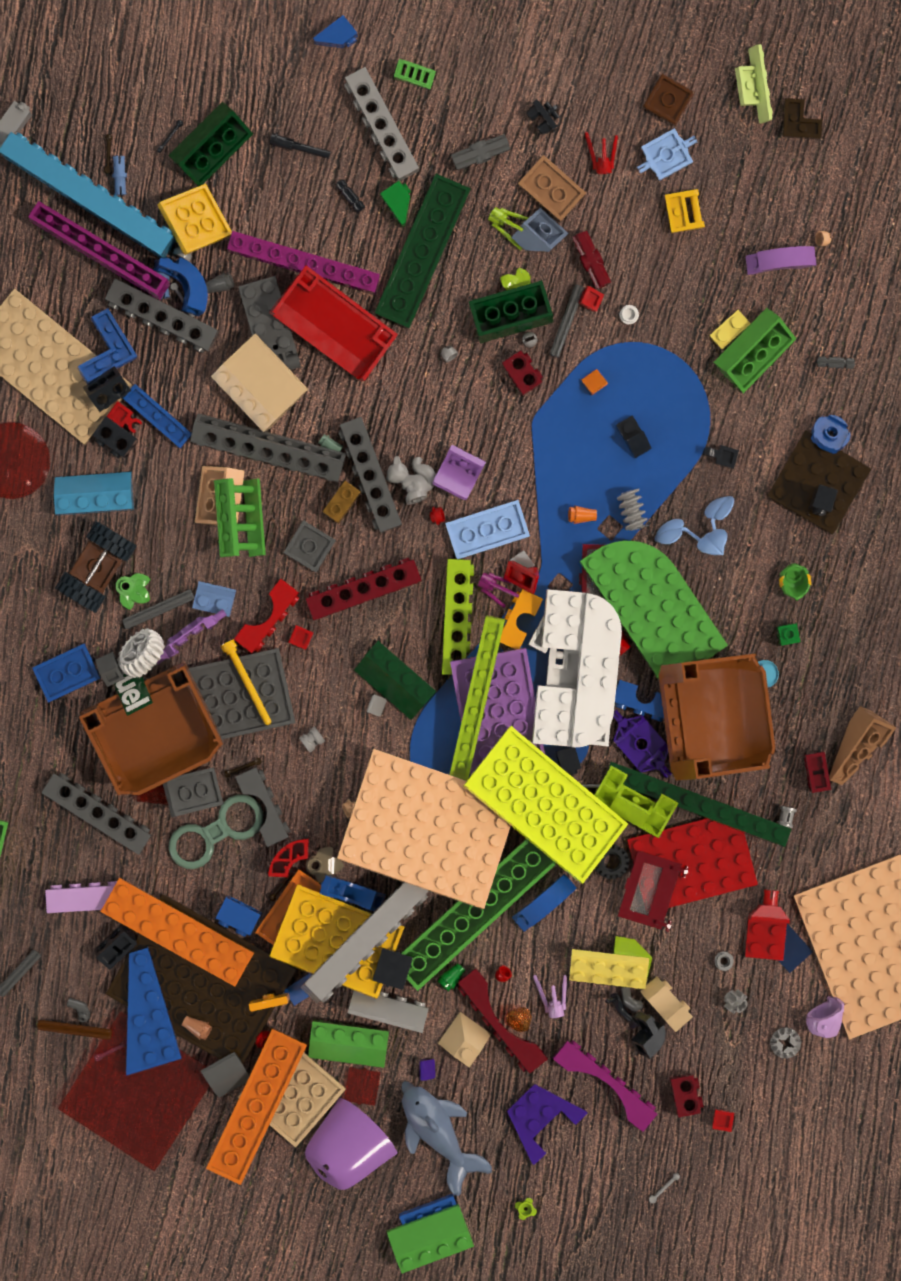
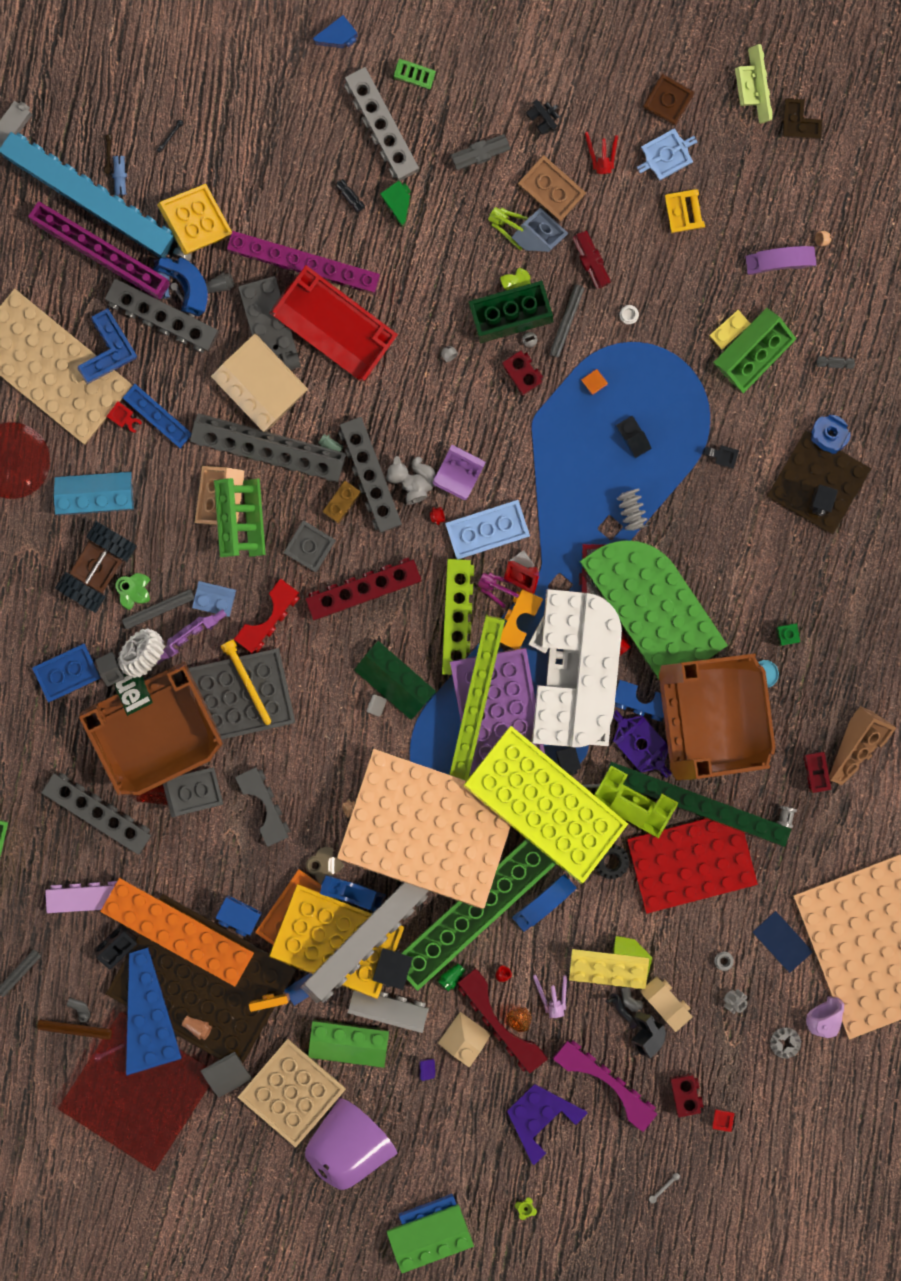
(105, 385): black brick -> none
(118, 434): black brick -> none
(210, 144): dark green slope -> none
(215, 831): sand green bar -> none
(256, 1106): orange plate -> none
(257, 761): dark brown hinge -> none
(262, 1038): red plate -> none
(272, 897): dark brown hinge -> none
(288, 143): black pin -> none
(288, 856): red brick -> none
(301, 637): red plate -> none
(312, 739): light grey wheel -> none
(362, 1086): clear red piece -> none
(422, 251): dark green plate -> none
(431, 1122): sand blue animal -> none
(580, 514): orange cone -> none
(591, 298): red plate -> none
(650, 890): dark red piece -> none
(712, 542): light blue plant -> none
(766, 929): red plate -> none
(795, 581): bright green hair -> none

